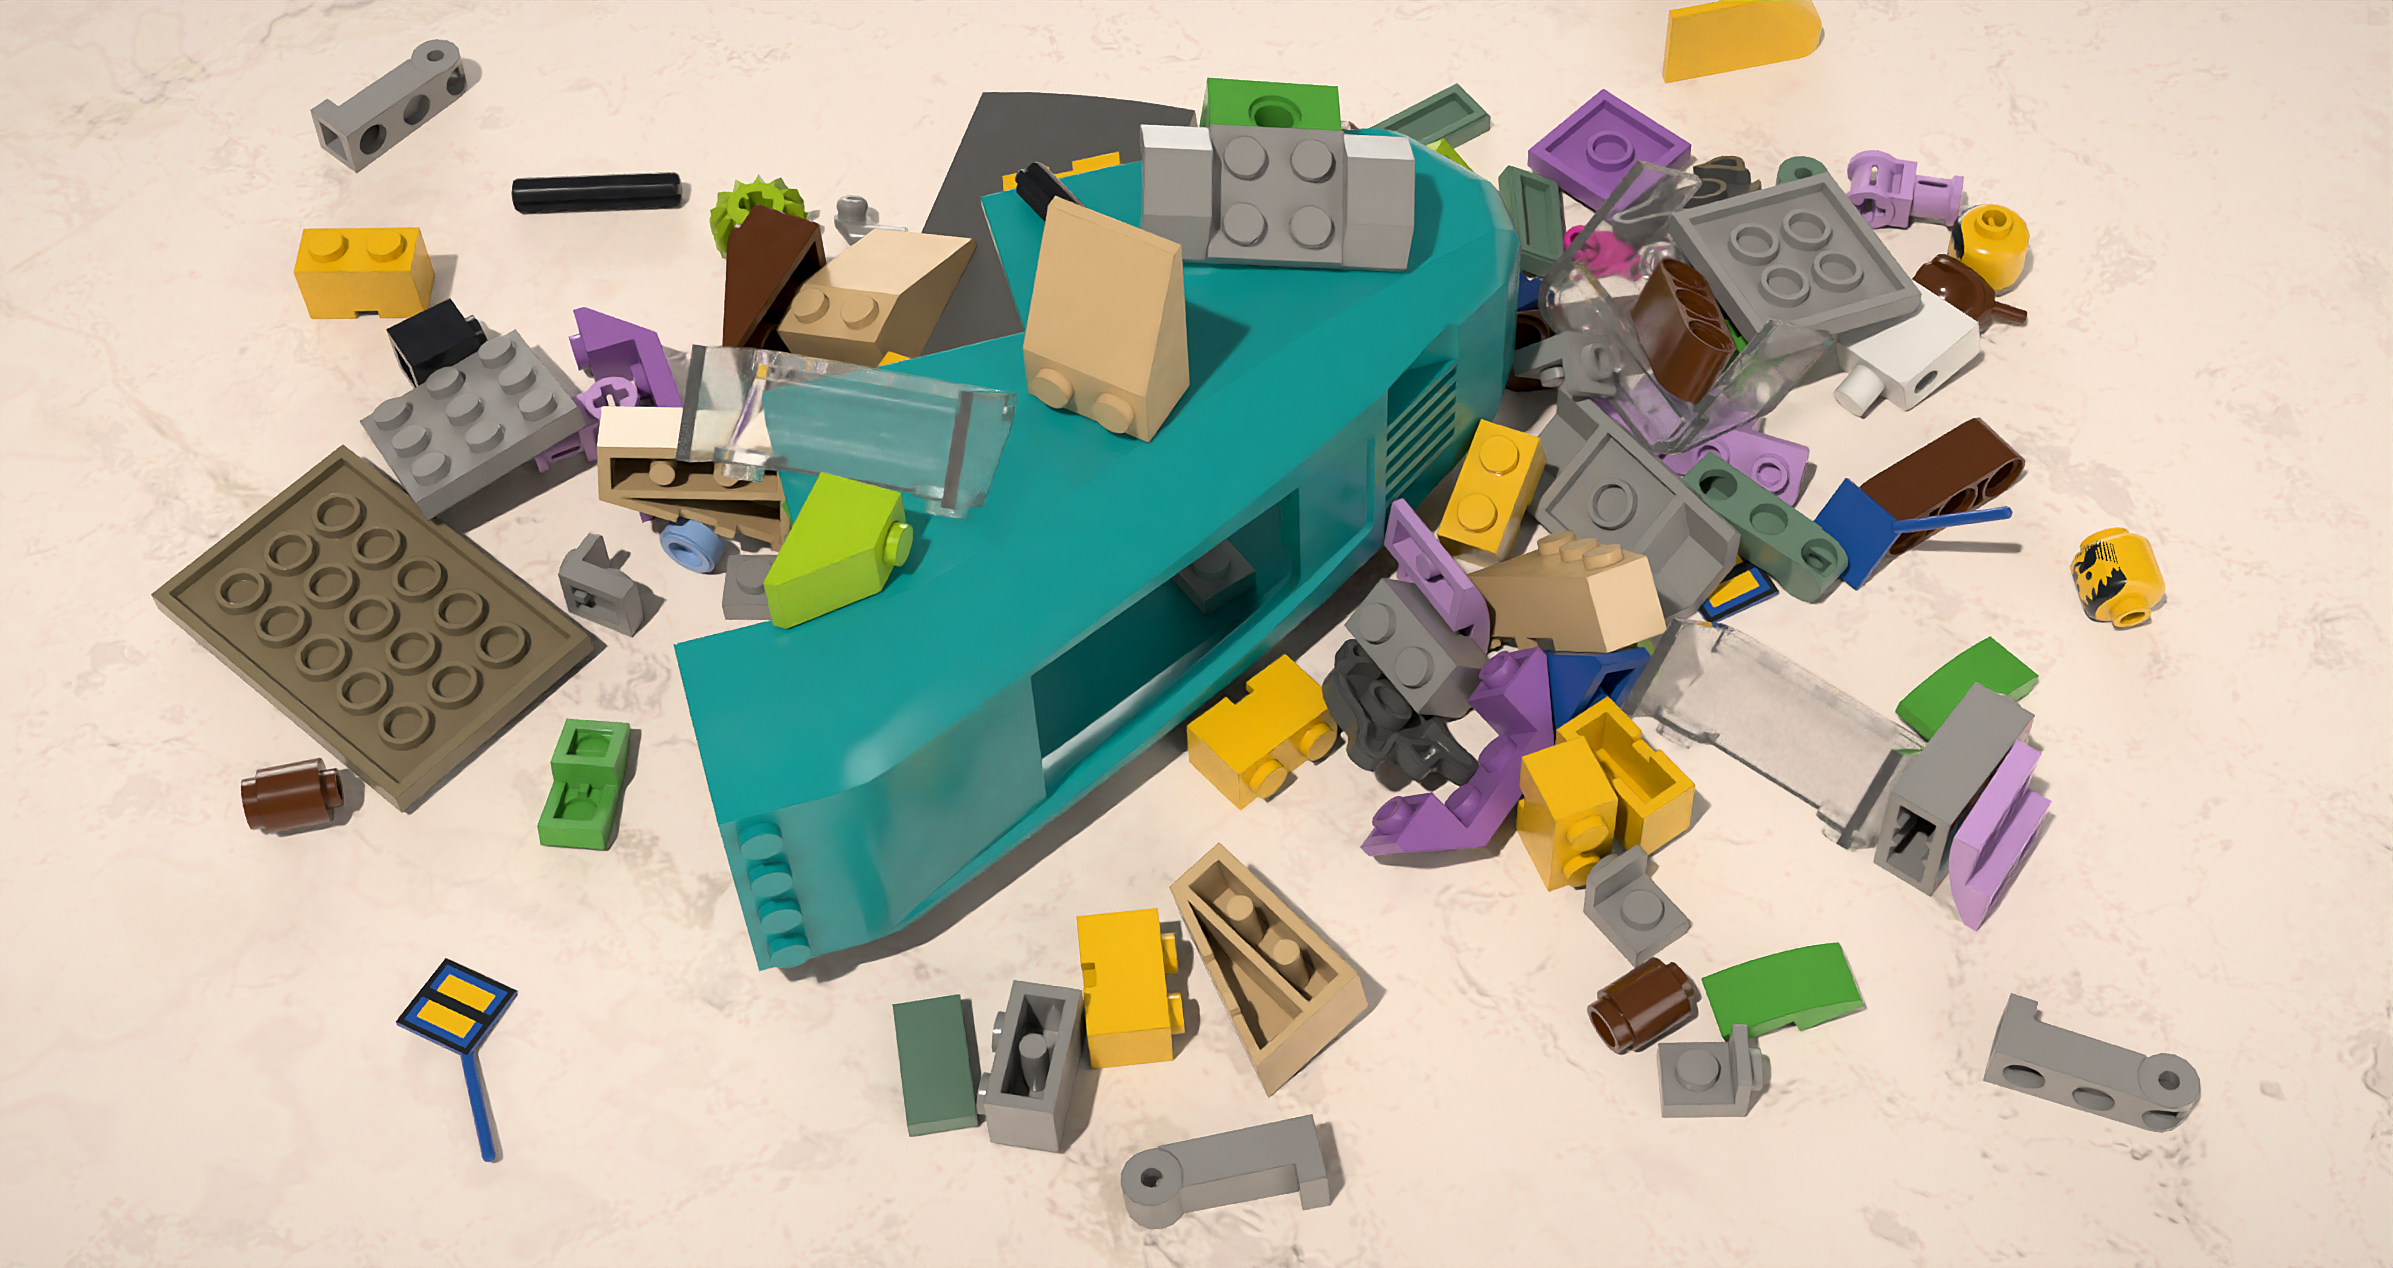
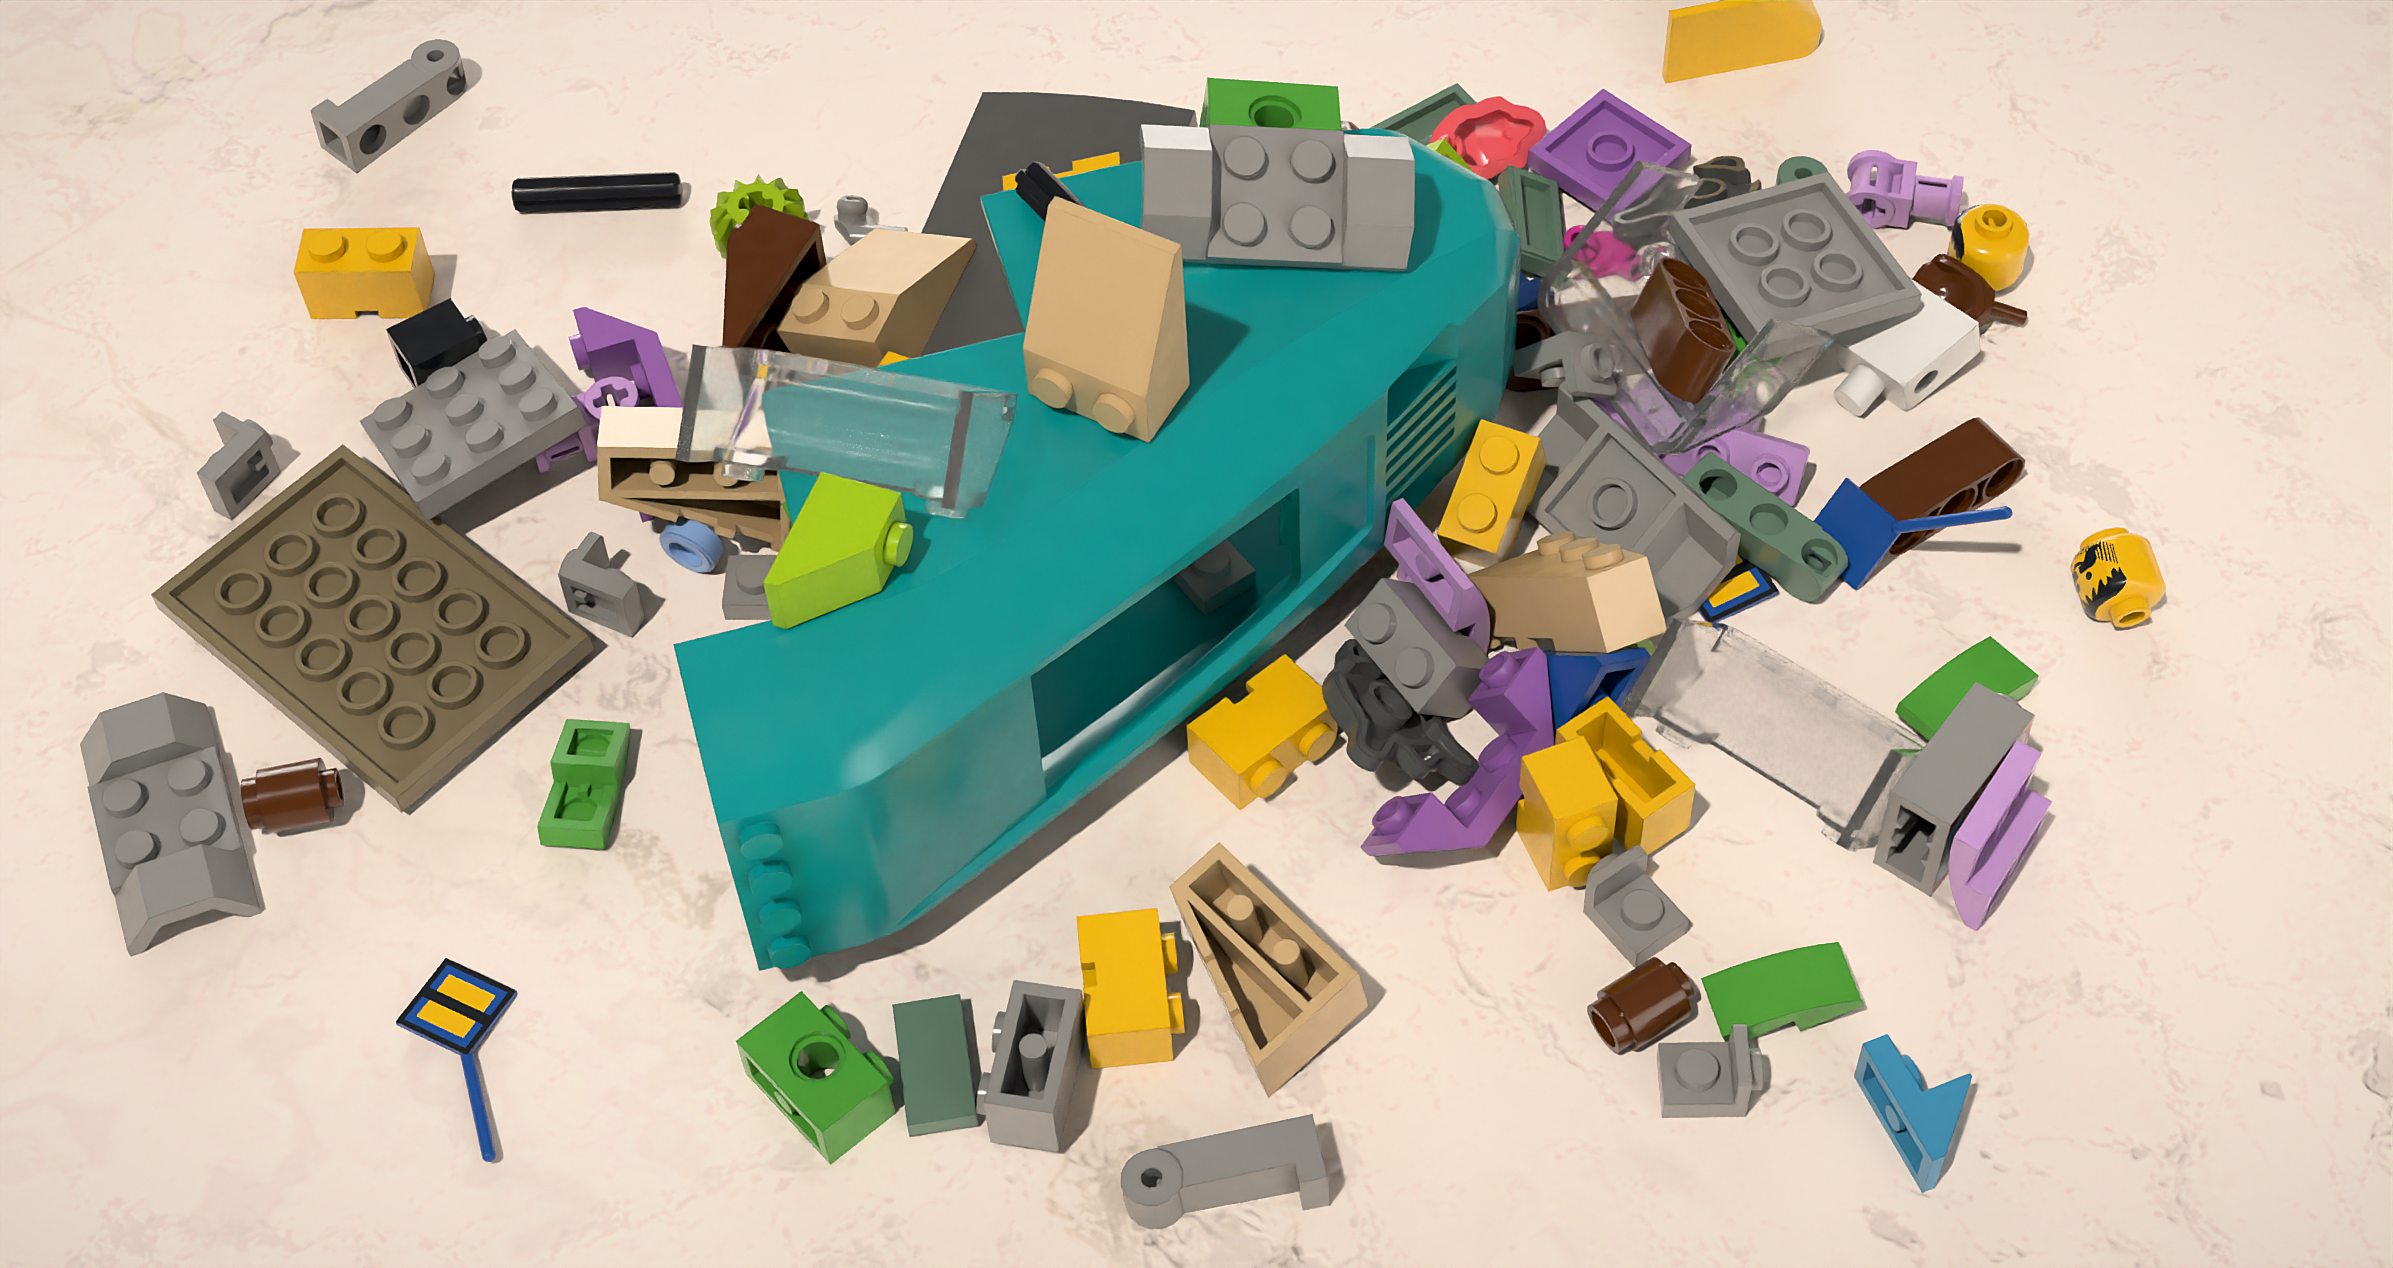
(165, 816): none -> light grey piece
(240, 467): none -> light grey bracket
(829, 1110): none -> bright green brick
(1492, 134): none -> coral arm
(1914, 1119): none -> dark azure slope
(2088, 1072): light grey leg -> none

